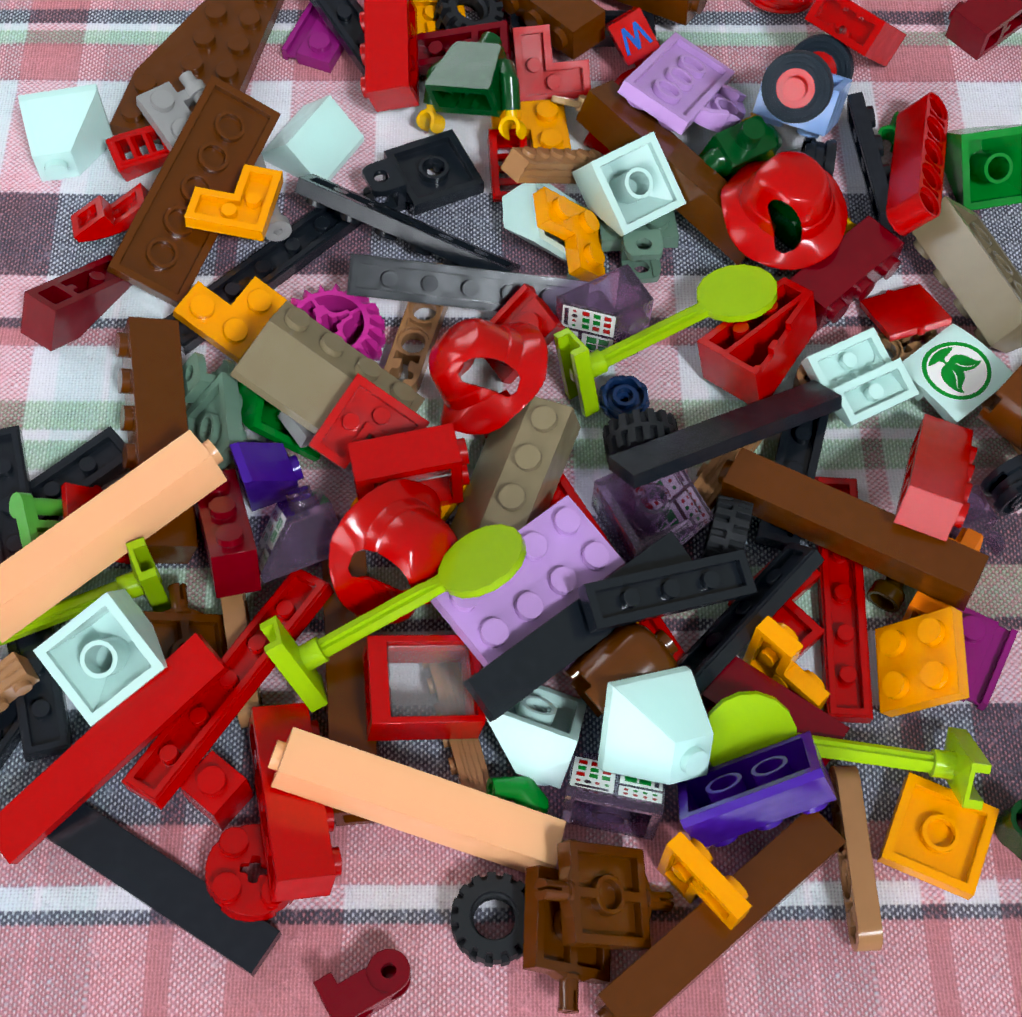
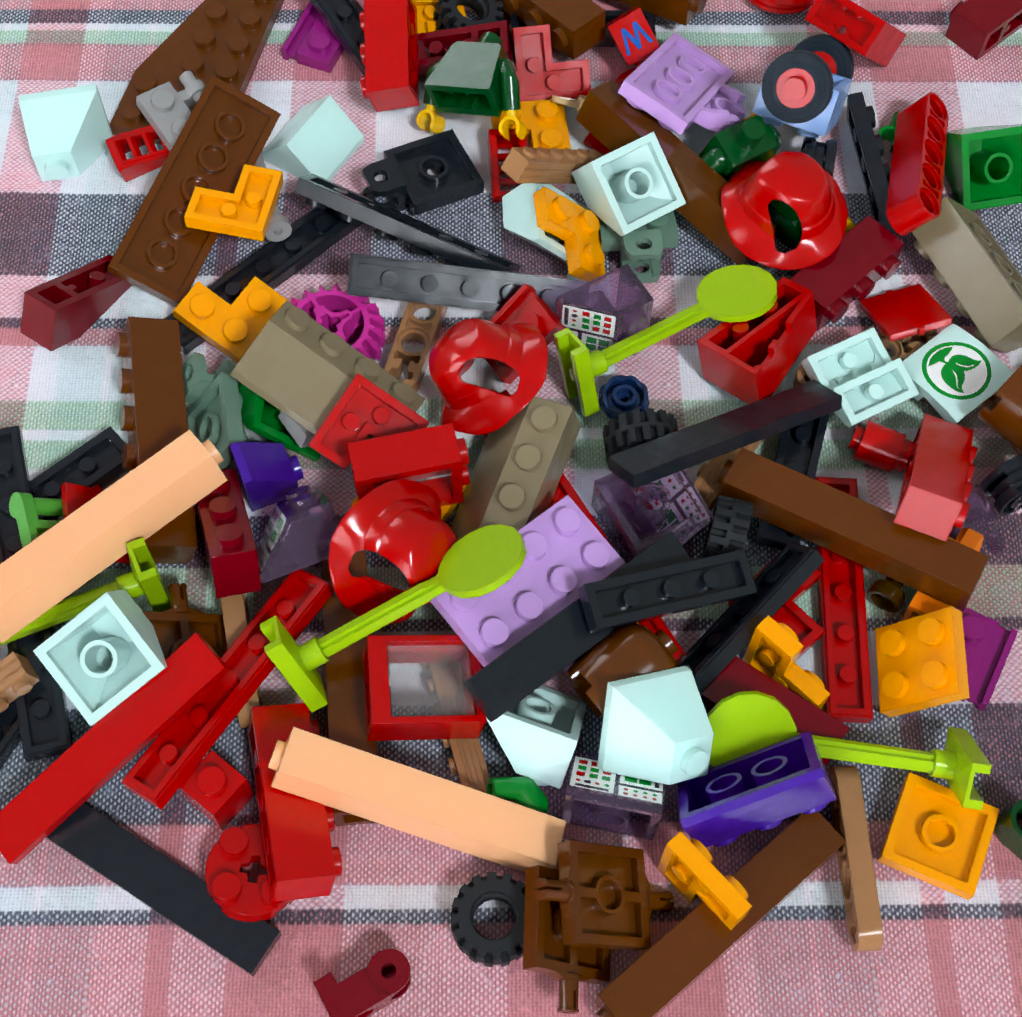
(102, 219): red slope -> none
(880, 447): none -> red brick

